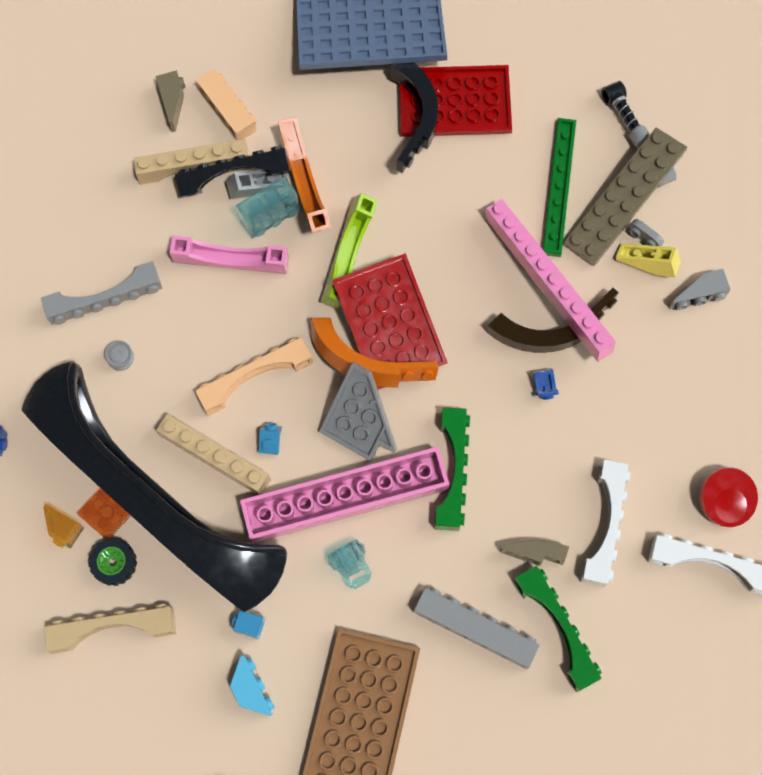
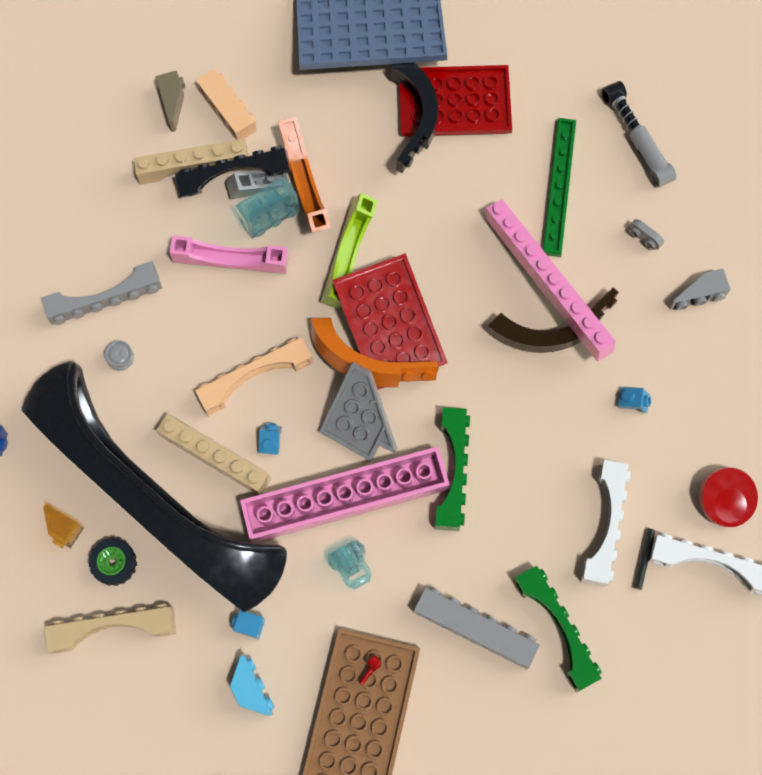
(104, 514): clear orange plate -> none
(374, 664): none -> red hand
(536, 551): dark tan slope -> none
(545, 384): blue bracket -> none
(625, 196): dark tan plate -> none
(634, 399): none -> dark azure bracket
(644, 559): none -> pearl dark grey bar
(652, 259): light yellow slope -> none

